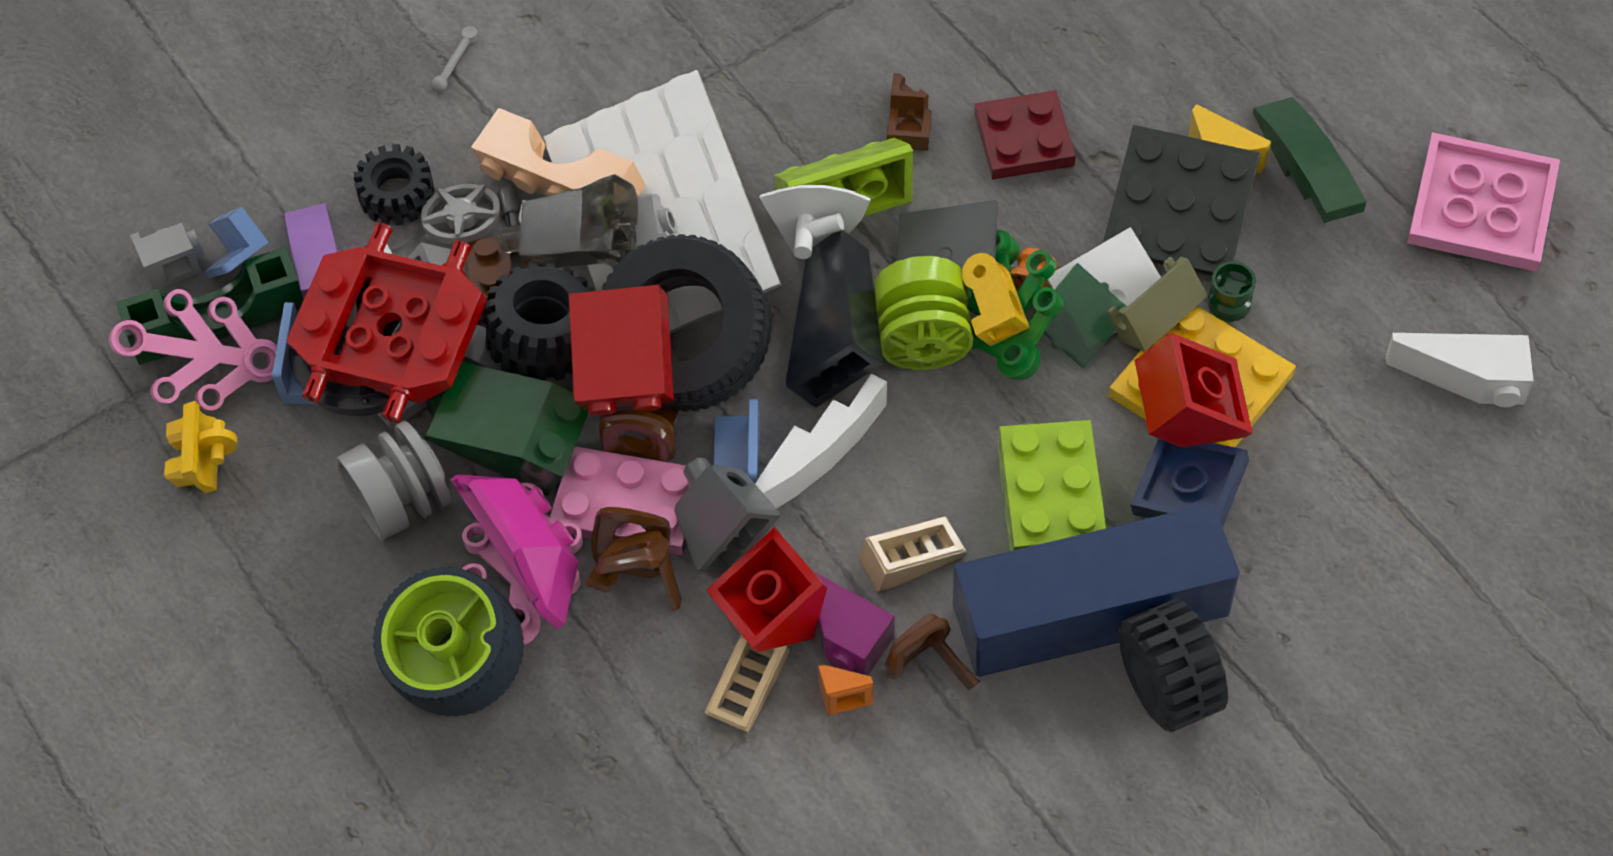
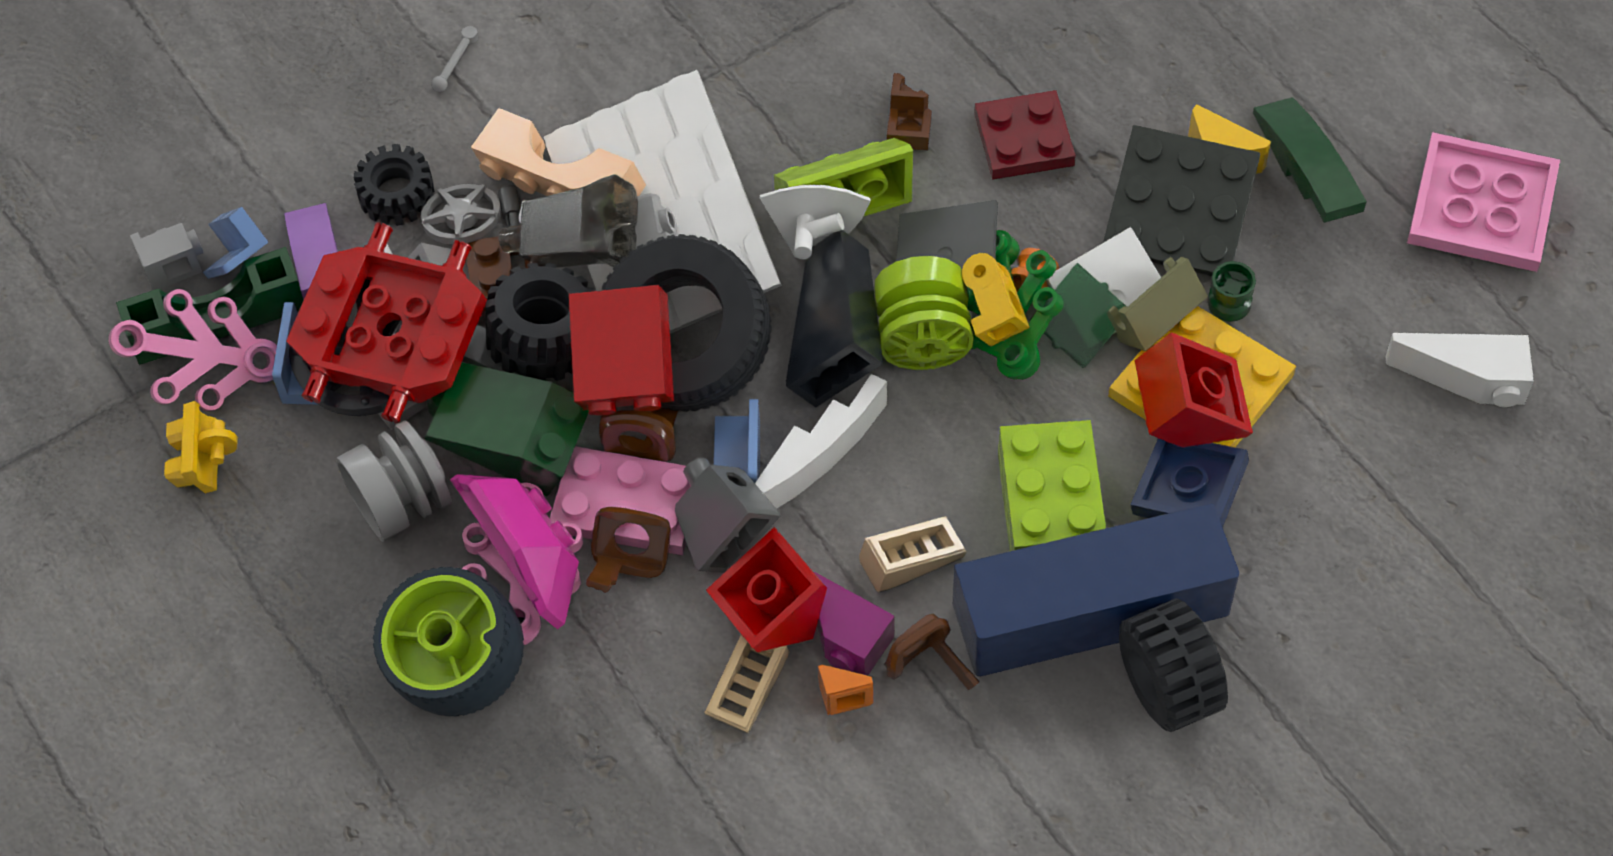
(642, 551): reddish brown piece -> none

